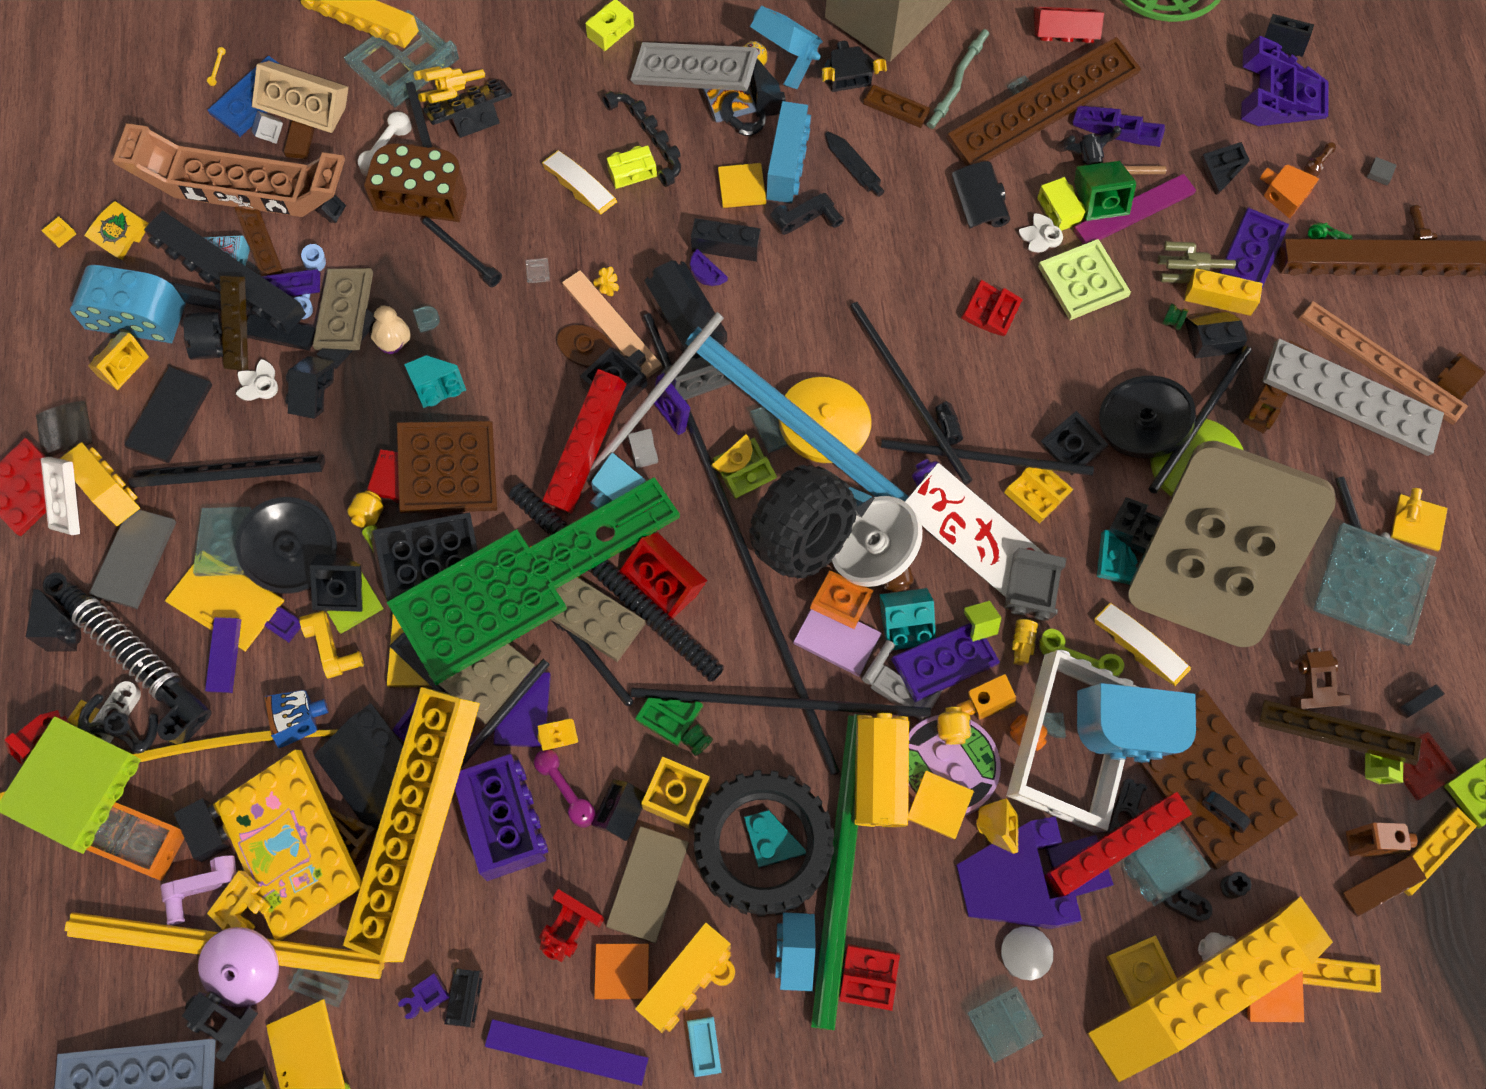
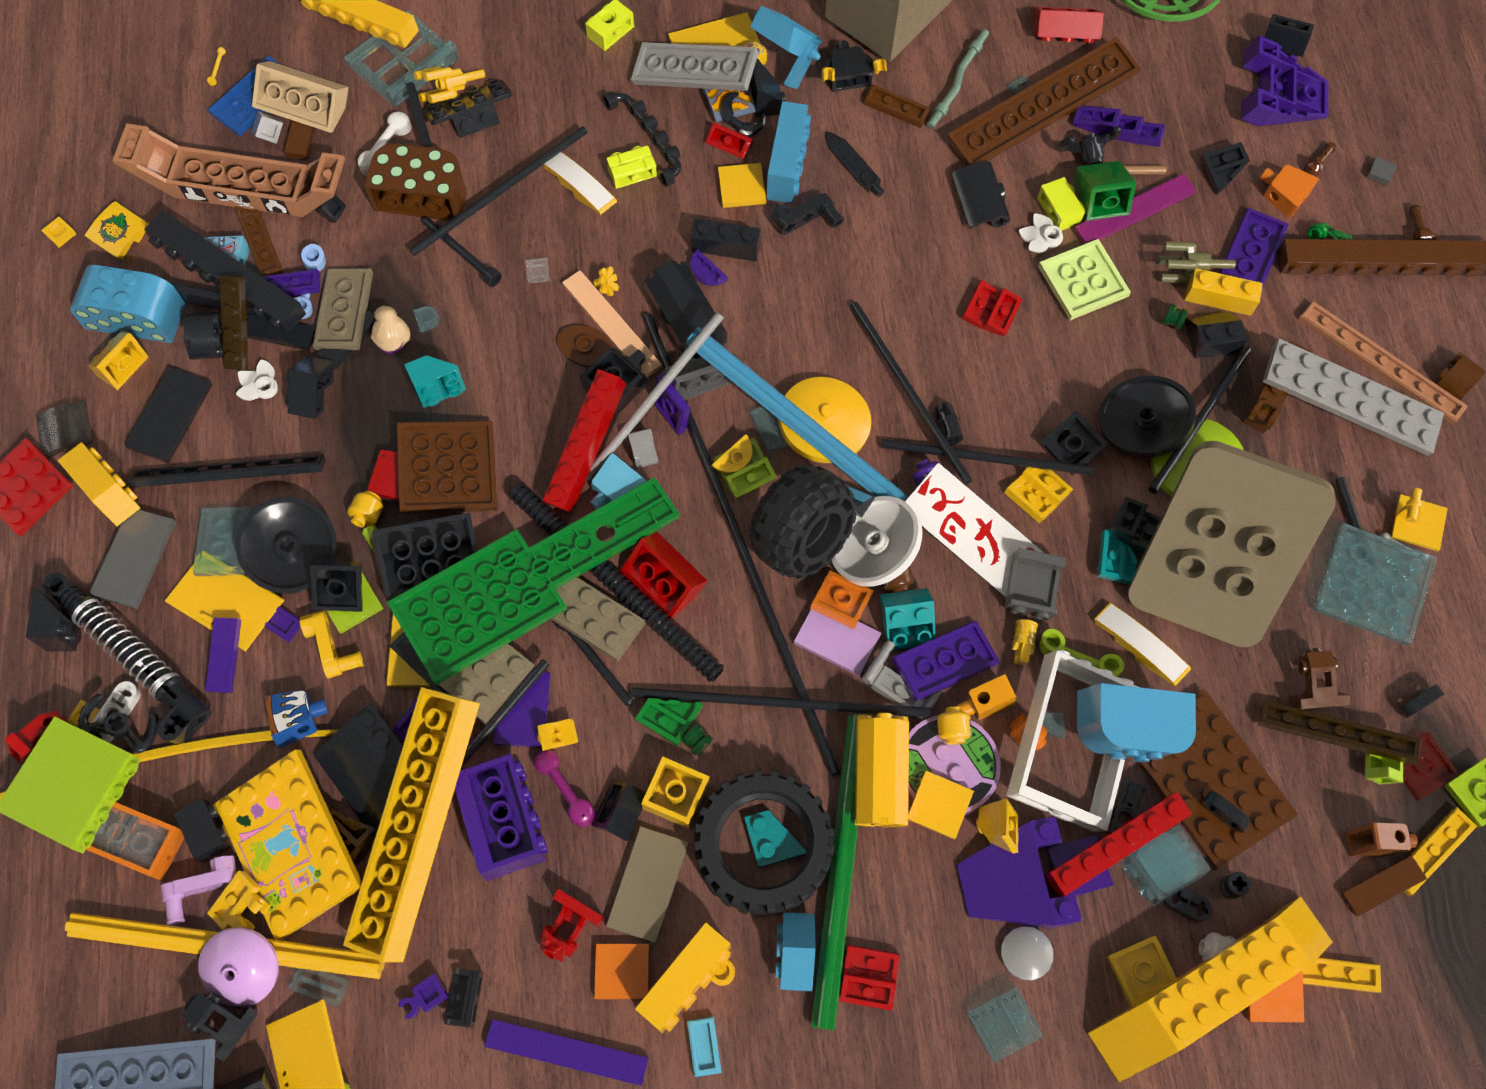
(60, 495): white tile -> none
(499, 190): none -> black piece
(722, 32): none -> yellow tile
(729, 140): none -> red slope
(984, 620): lime panel -> none

